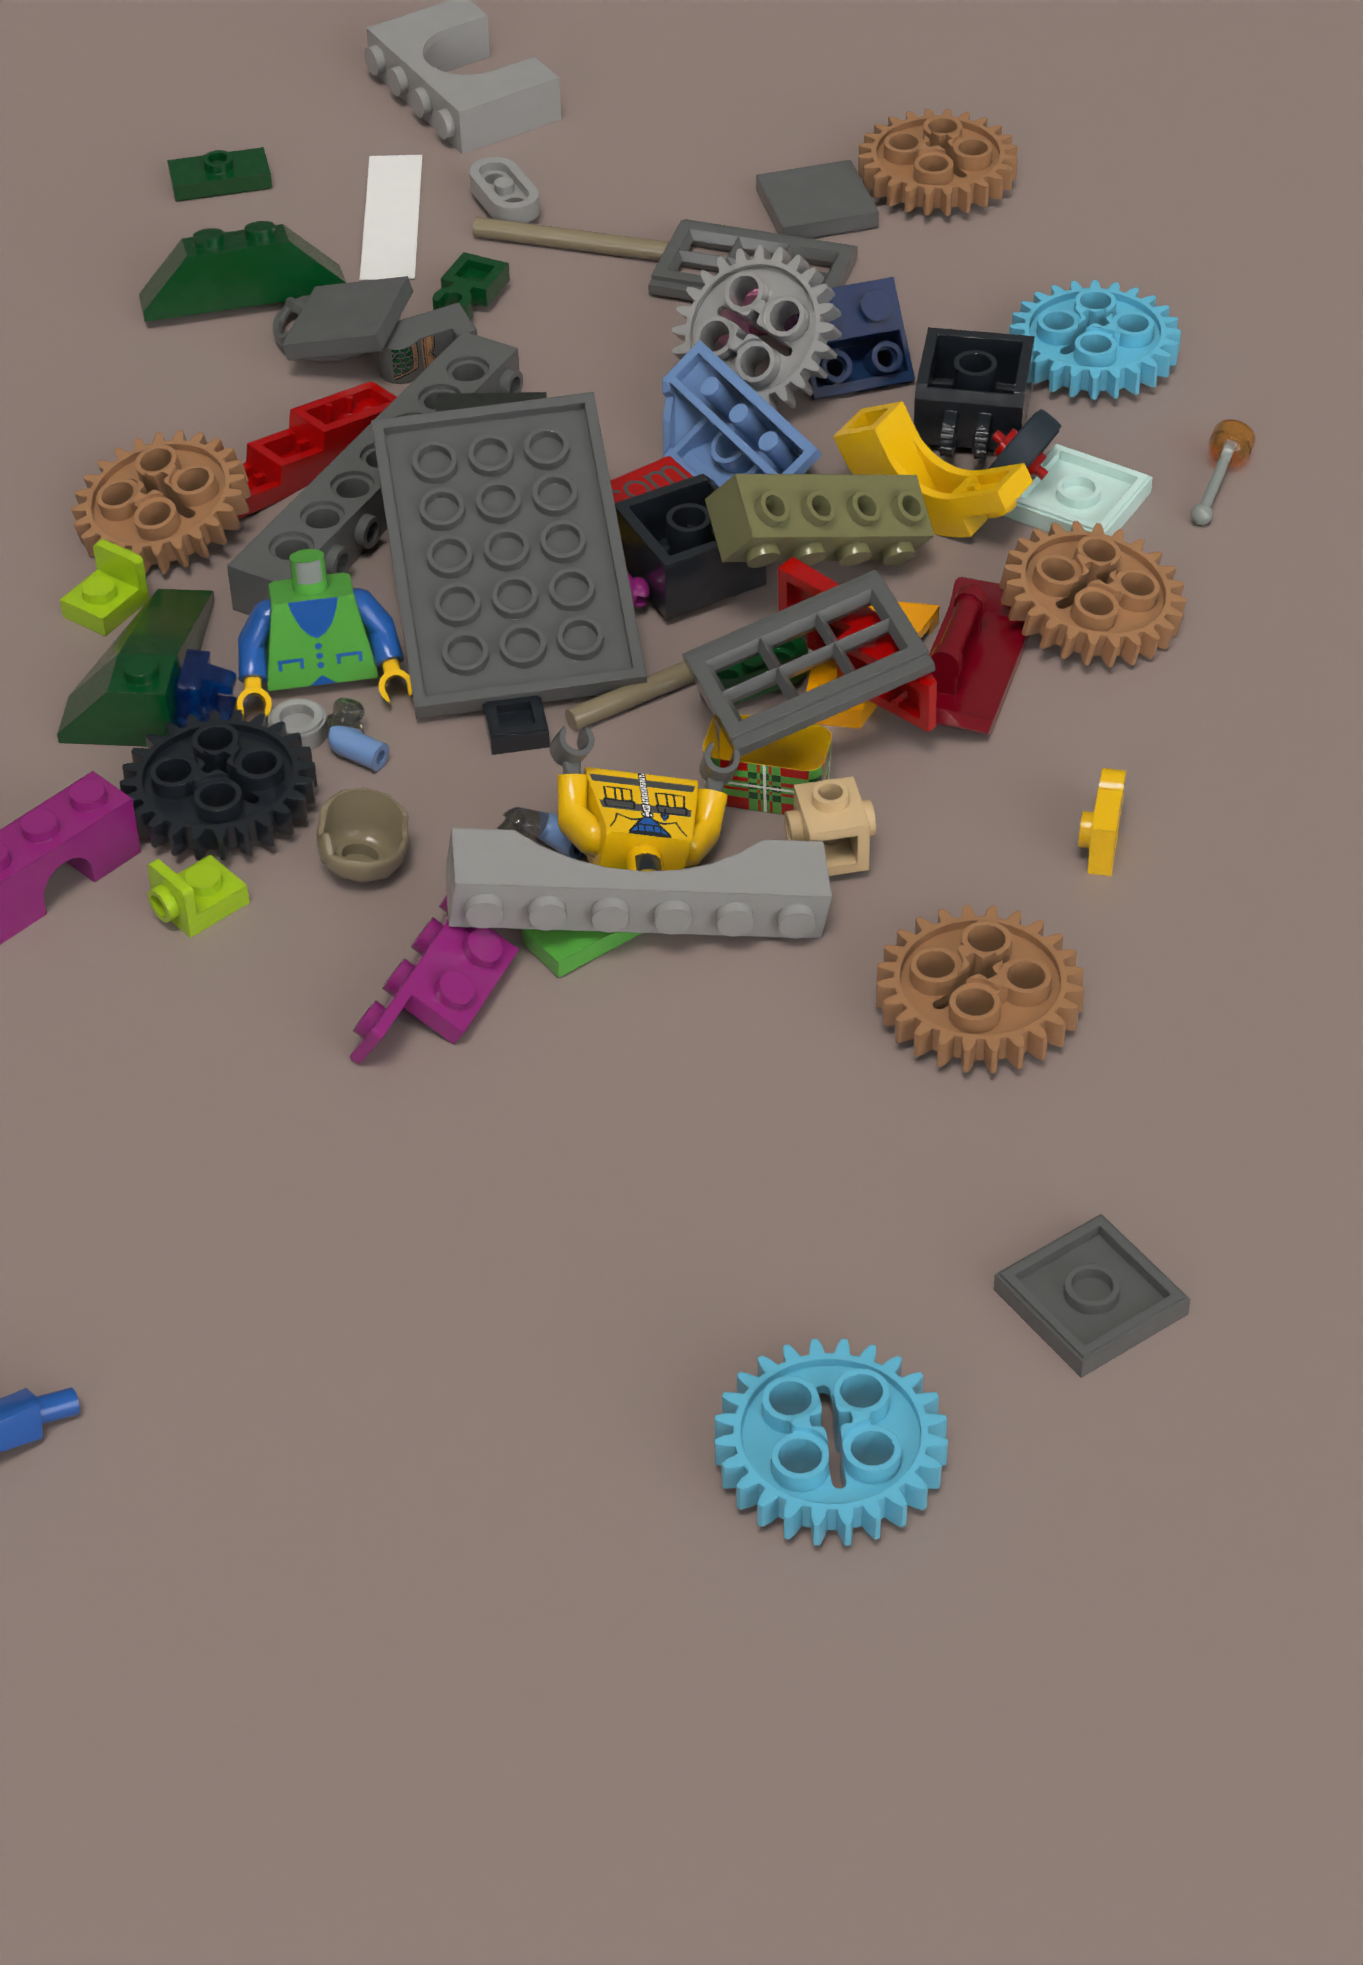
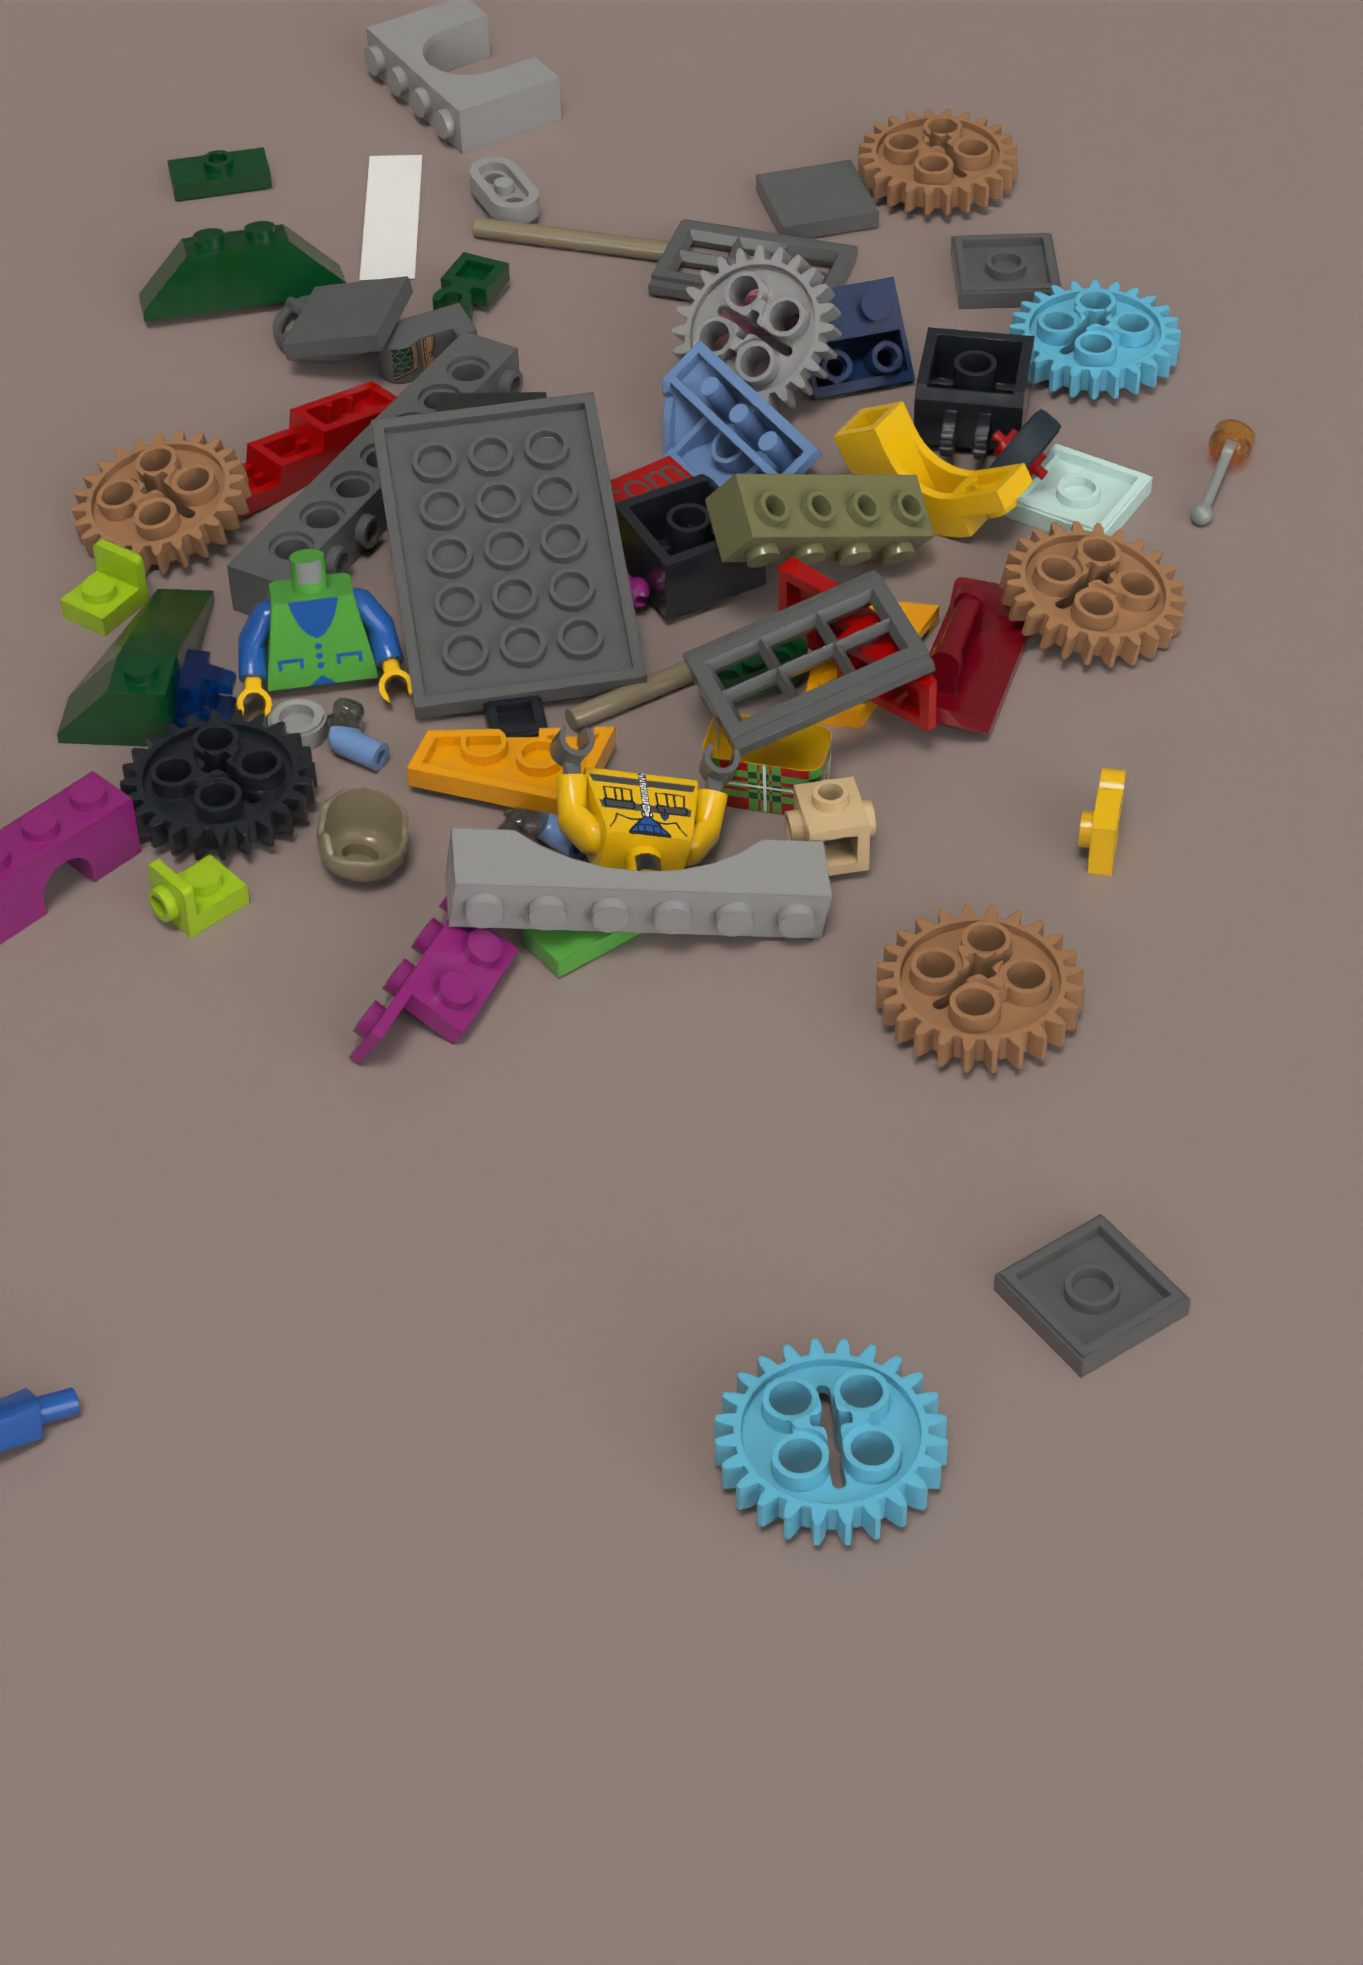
(498, 768): none -> light orange wing
(1002, 269): none -> dark grey tile

